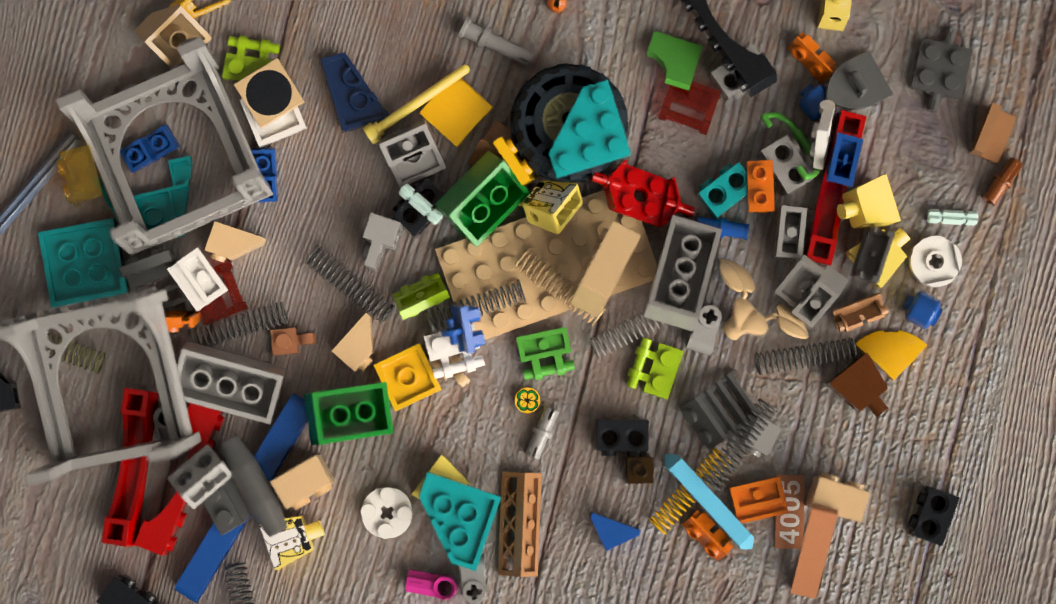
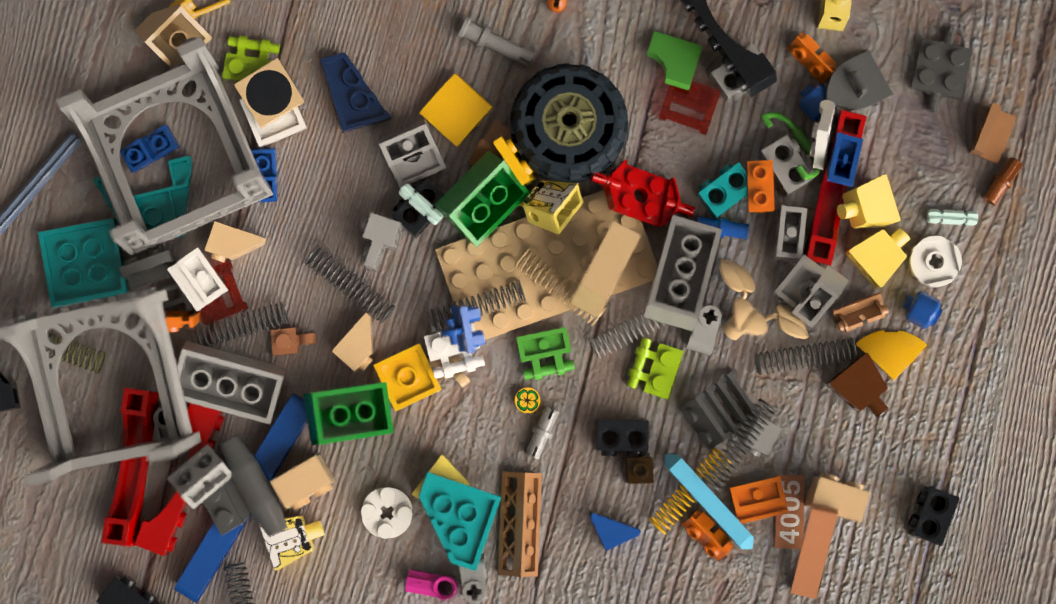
(80, 174): clear yellow bracket -> none
(376, 130): light yellow piece -> none
(420, 295): lime plate -> none
(590, 133): teal plate -> none
(872, 254): dark grey hinge -> none

